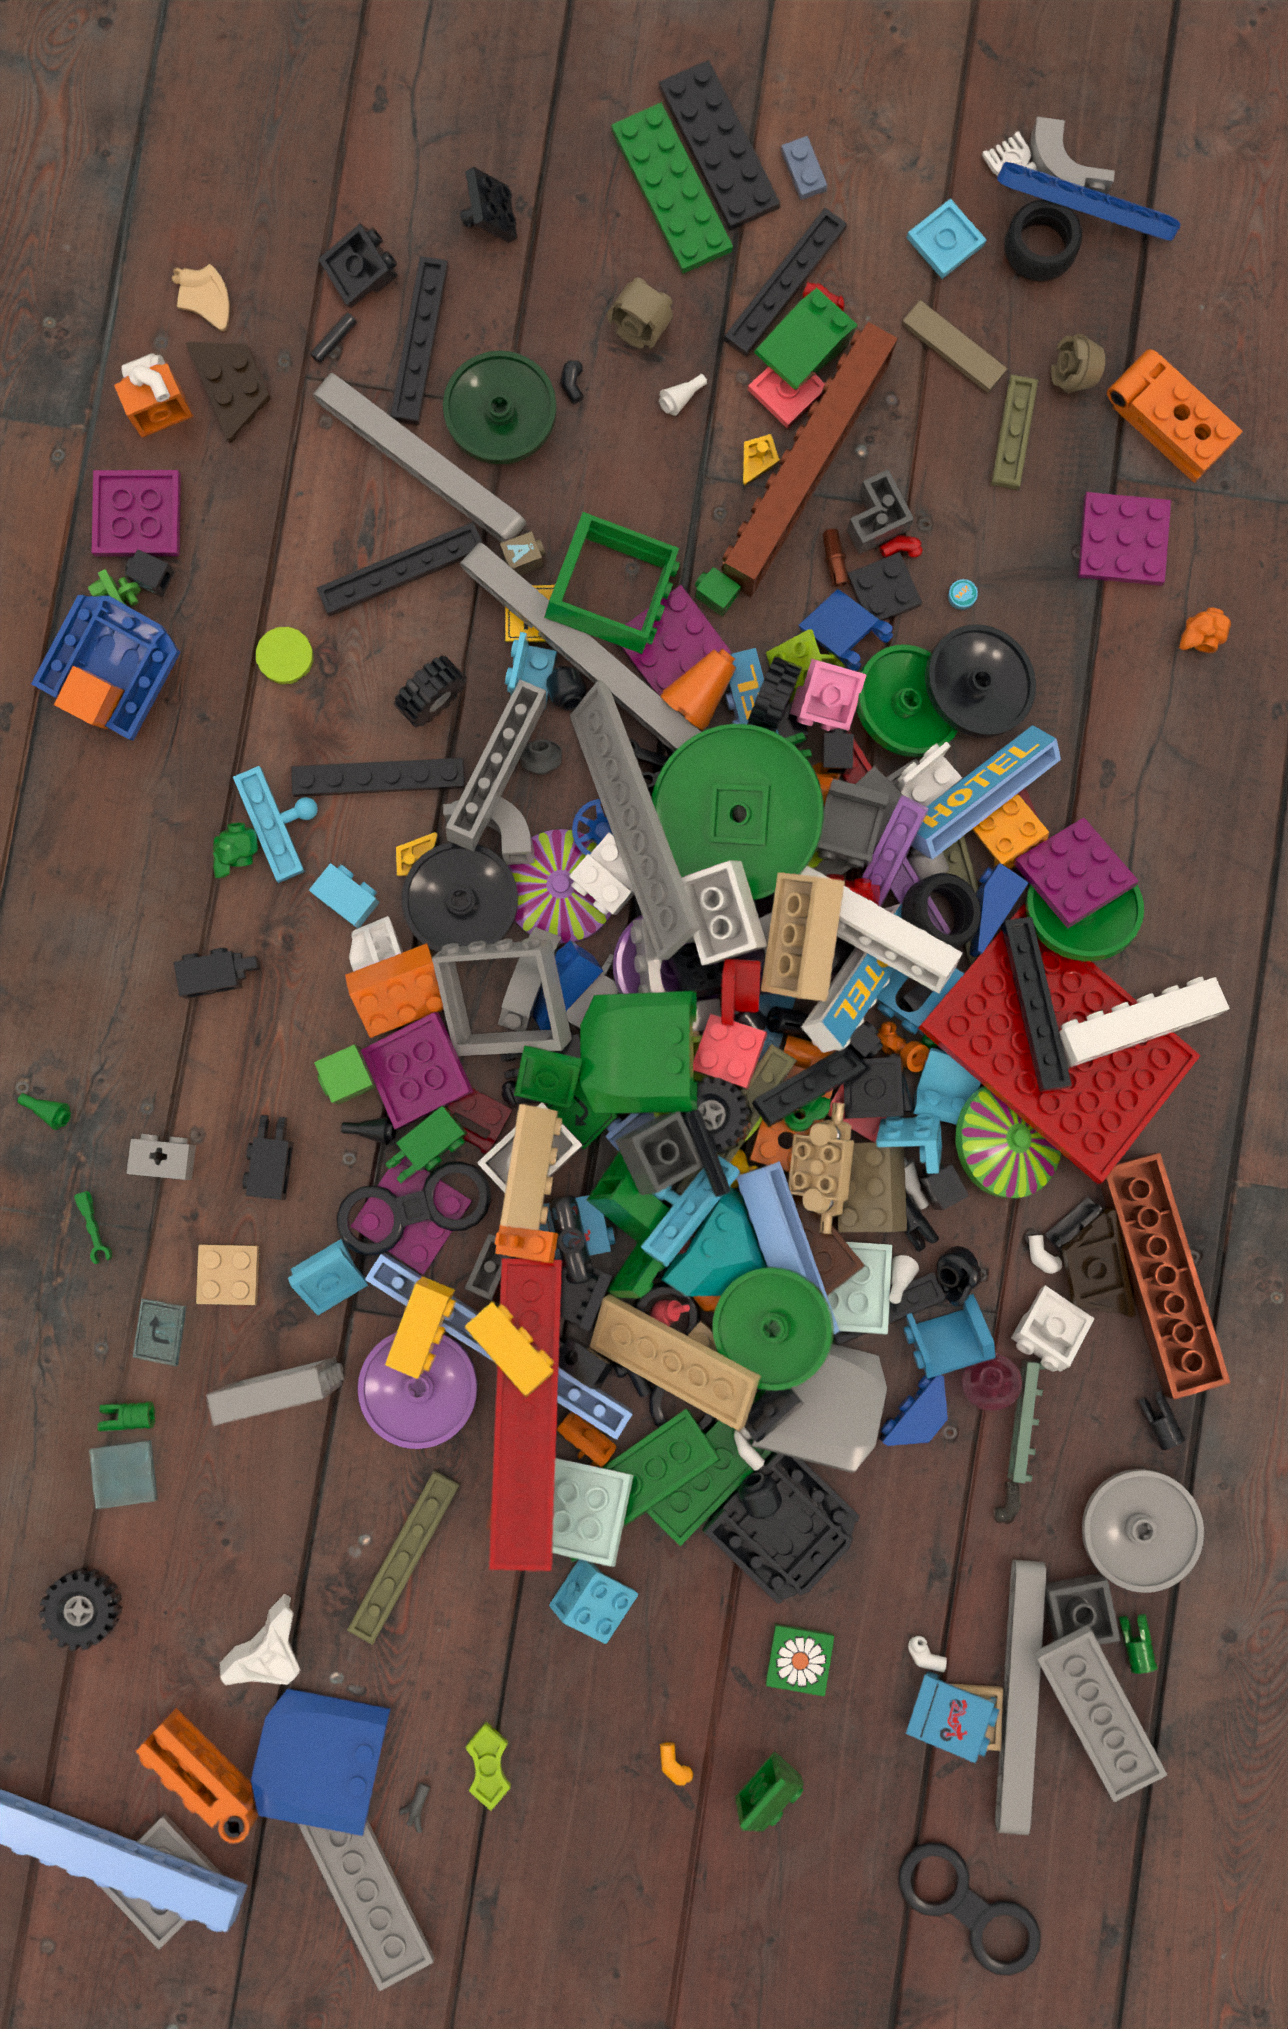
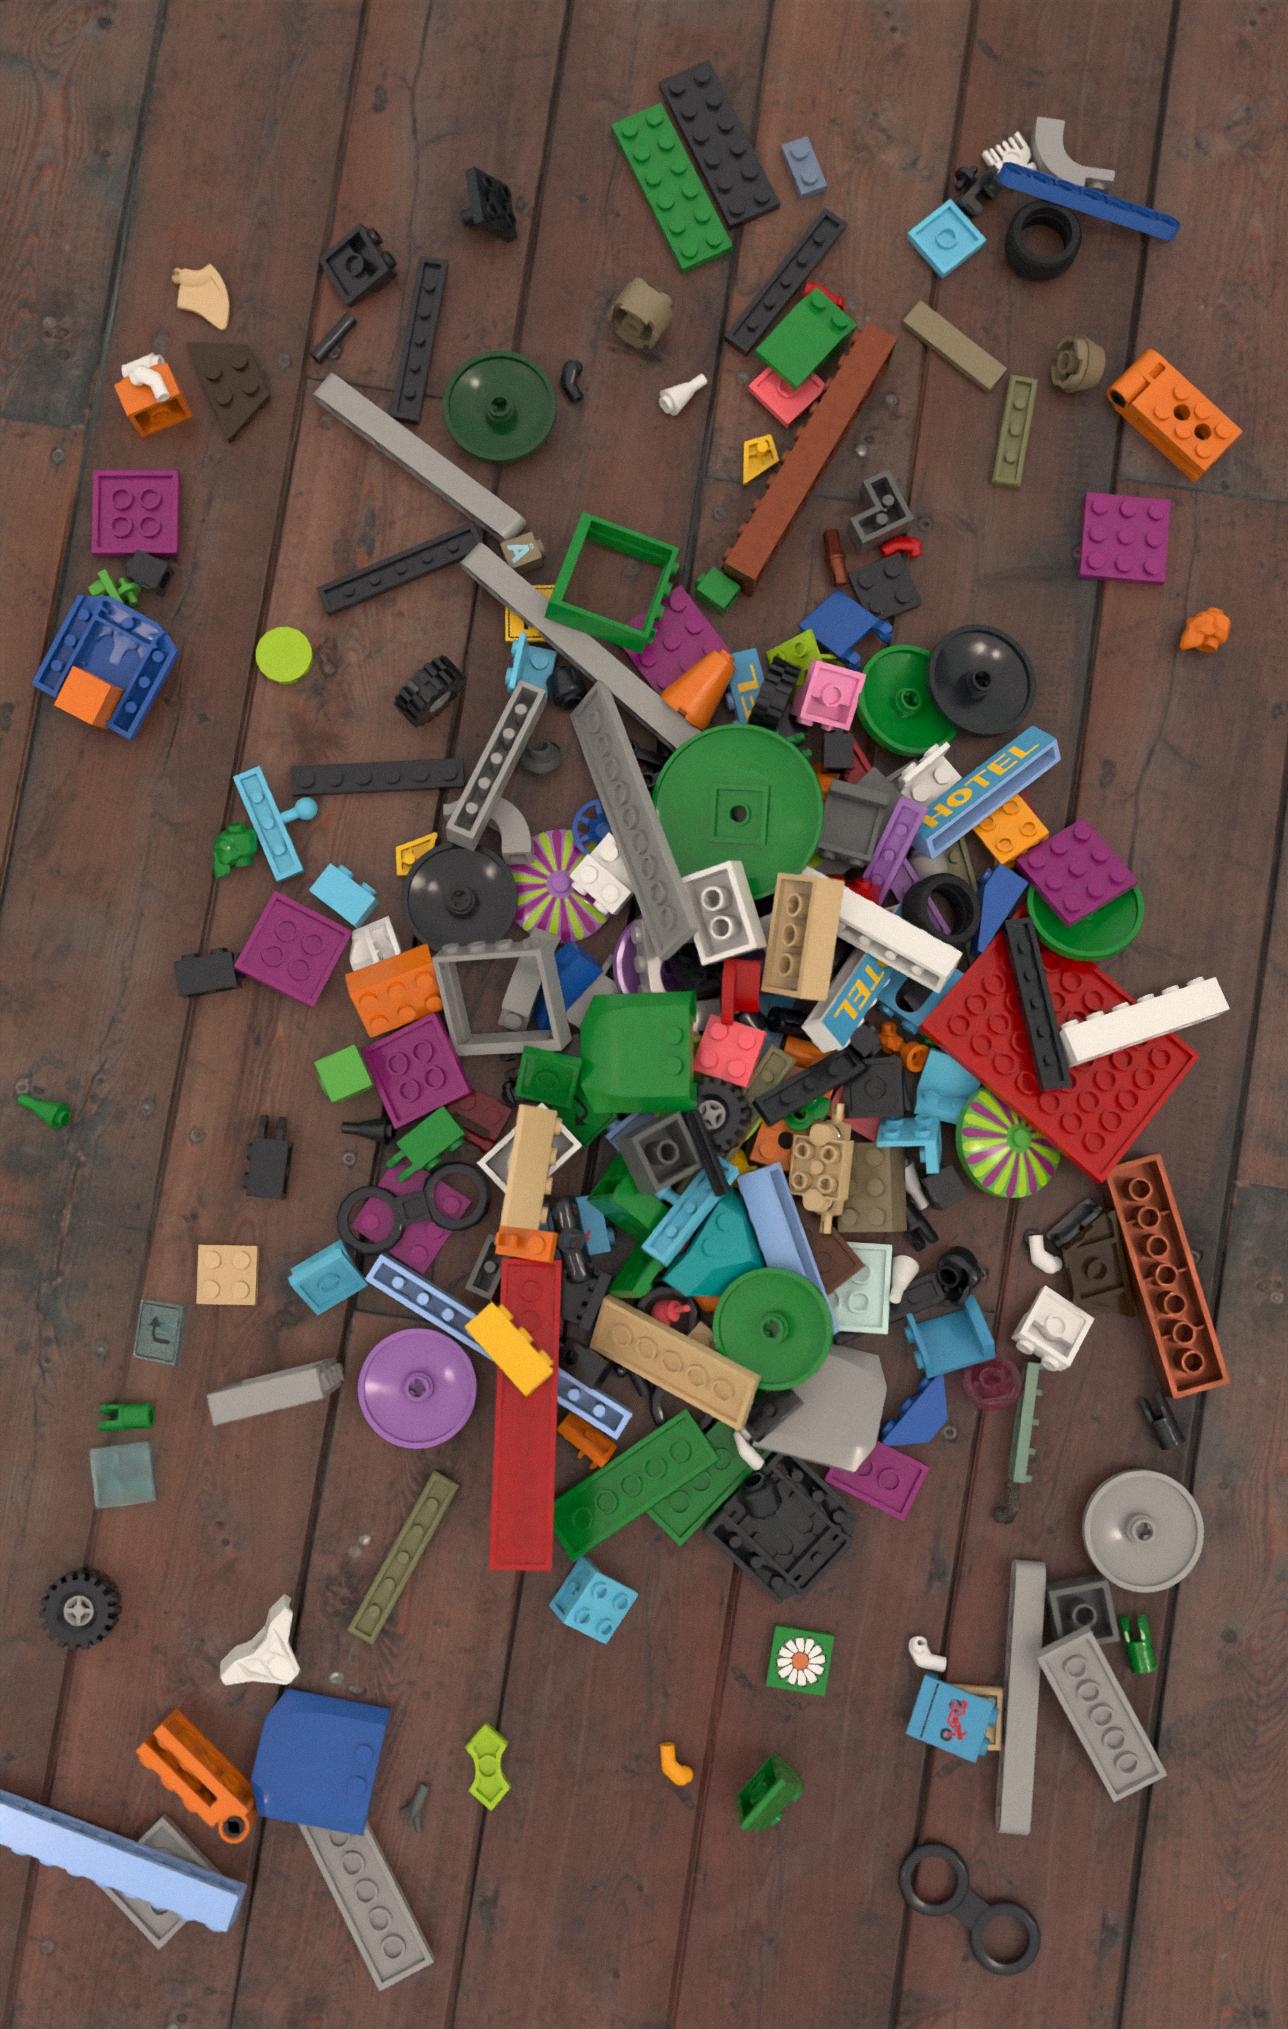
(85, 1204): green piece -> none
(144, 1159): light grey brick -> none
(293, 949): none -> magenta plate
(421, 1327): yellow brick -> none
(589, 1511): light aqua plate -> none
(883, 1480): none -> magenta plate
(962, 594): medium azure tile -> none
(984, 182): none -> black hips

